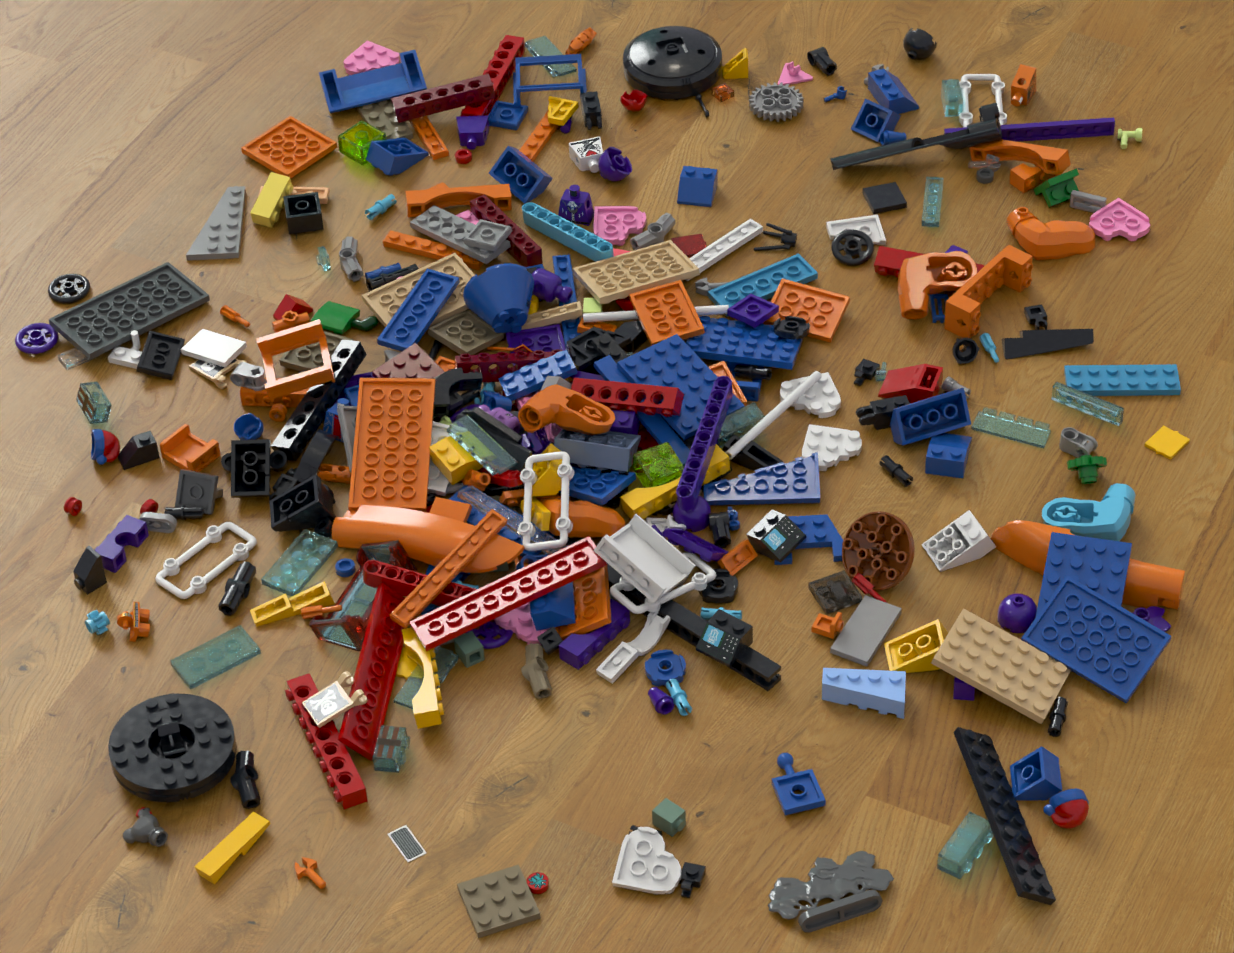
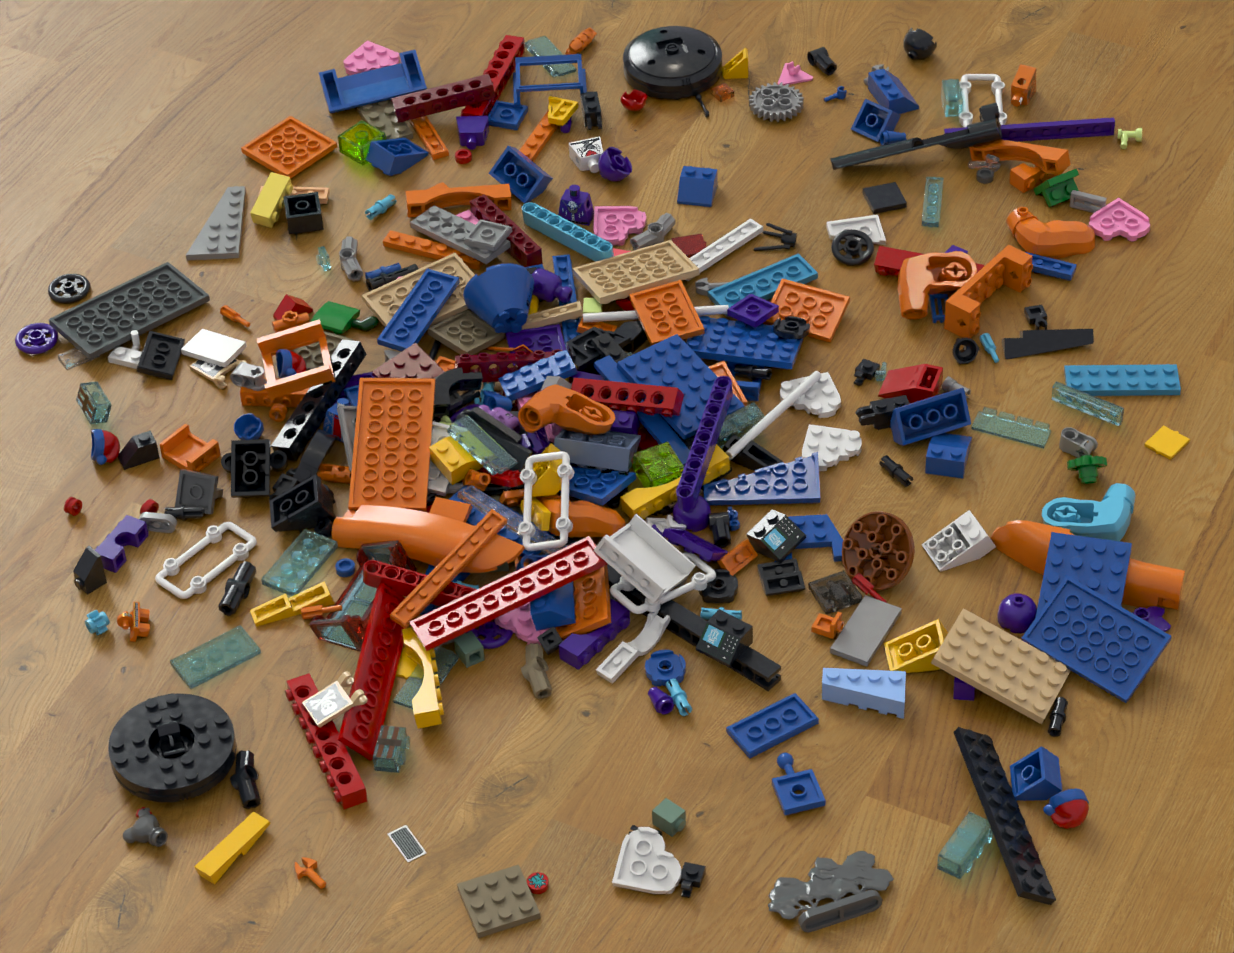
(289, 363): none -> blue piece
(772, 725): none -> blue tile
(780, 577): none -> black slope
(1053, 267): none -> blue plate

